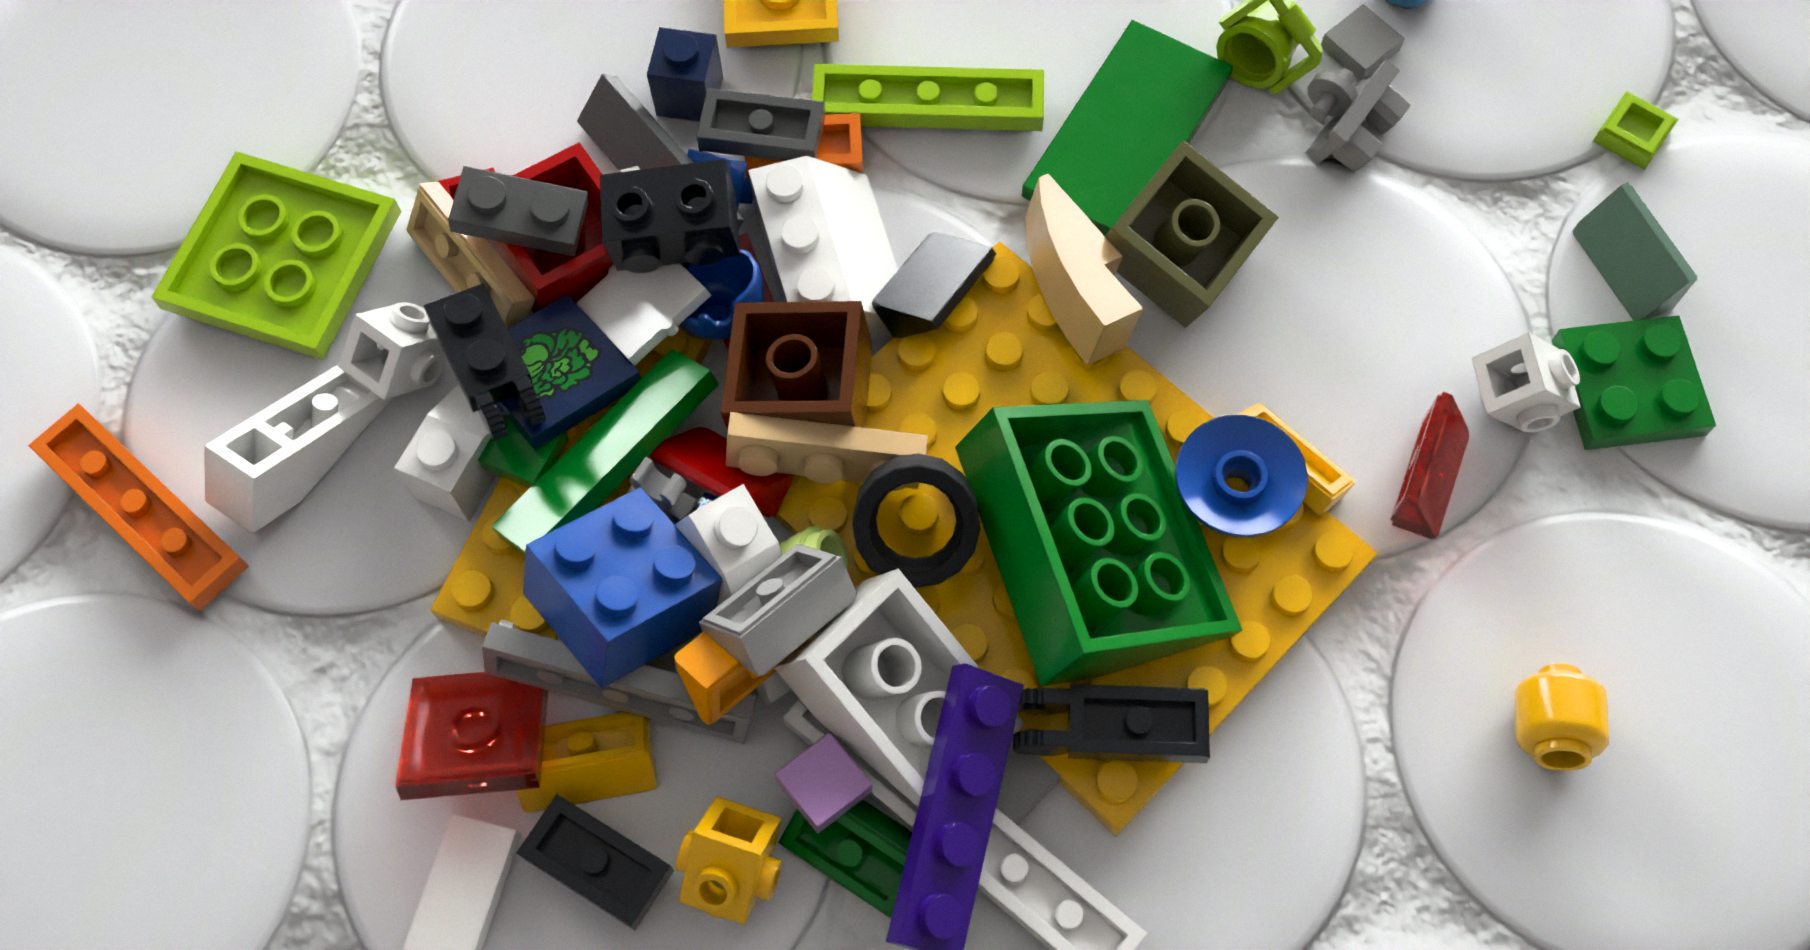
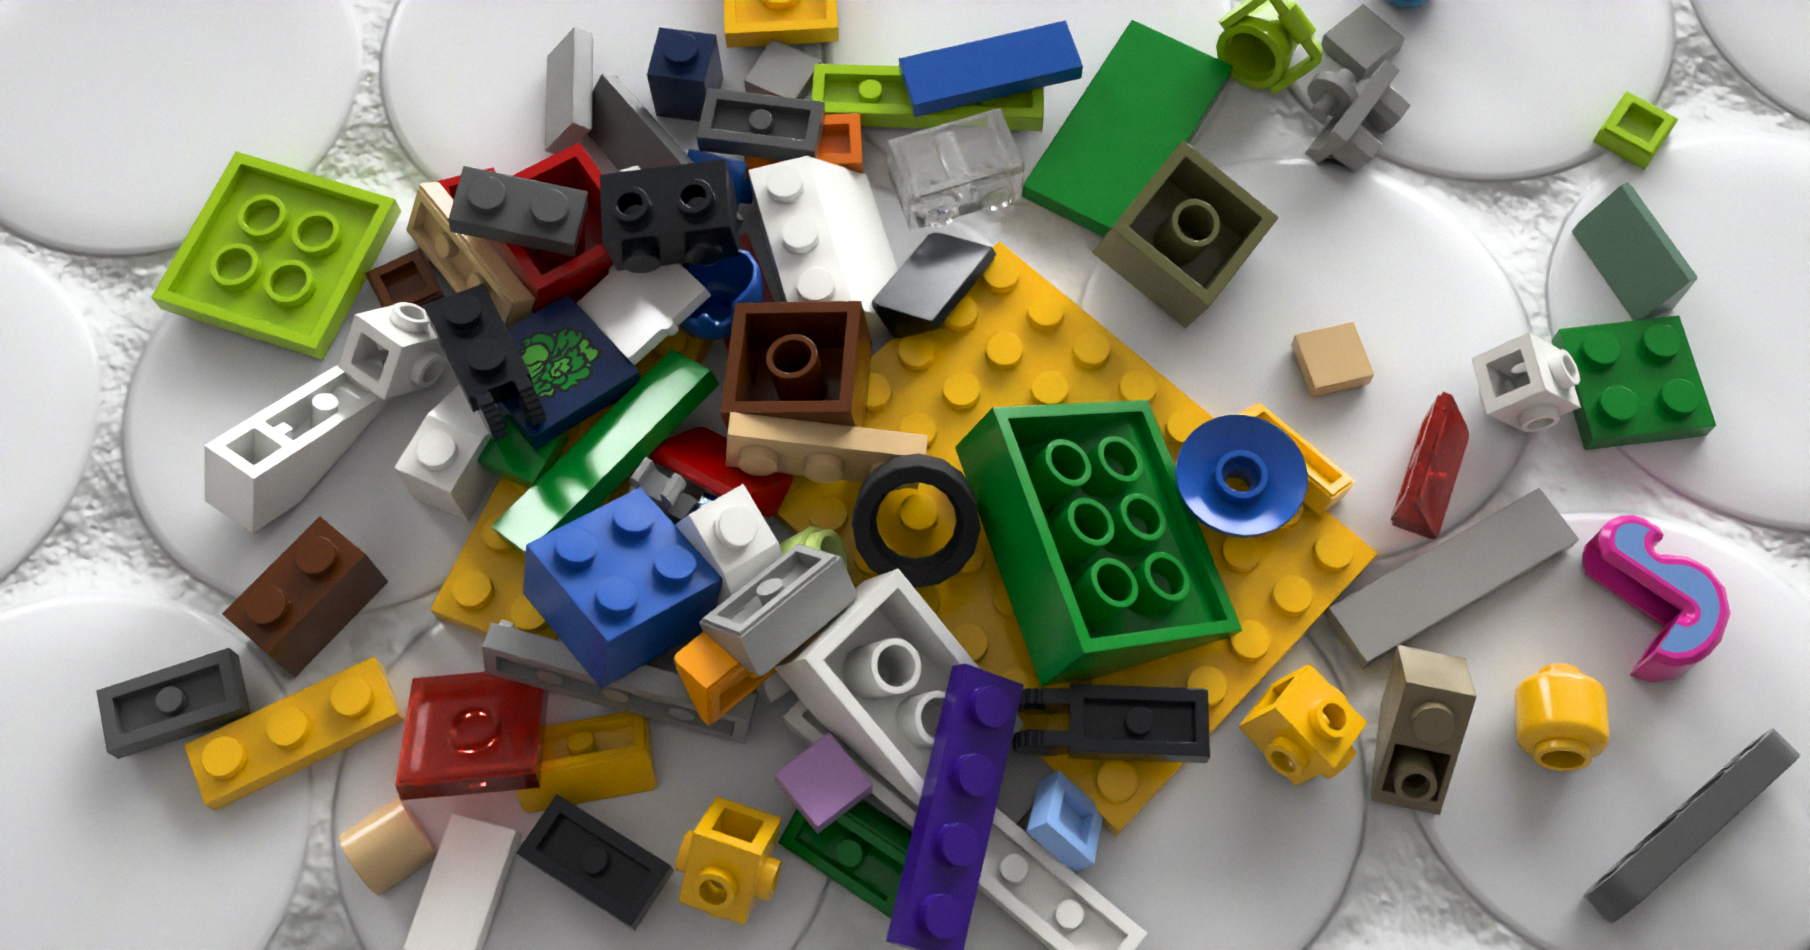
(139, 507): orange plate -> none
(172, 703): none -> dark grey plate
(293, 733): none -> yellow plate
(306, 596): none -> reddish brown brick
(387, 846): none -> tan brick
(405, 280): none -> reddish brown tile
(569, 91): none -> light grey tile
(782, 72): none -> light grey tile
(955, 169): none -> clear brick
(990, 68): none -> blue tile
(1065, 822): none -> light blue plate
(1077, 274): tan slope -> none
(1304, 726): none -> yellow brick
(1332, 359): none -> tan tile
(1421, 728): none -> dark tan slope
(1450, 577): none -> light grey tile
(1664, 587): none -> dark pink animal
(1691, 826): none -> dark grey beam

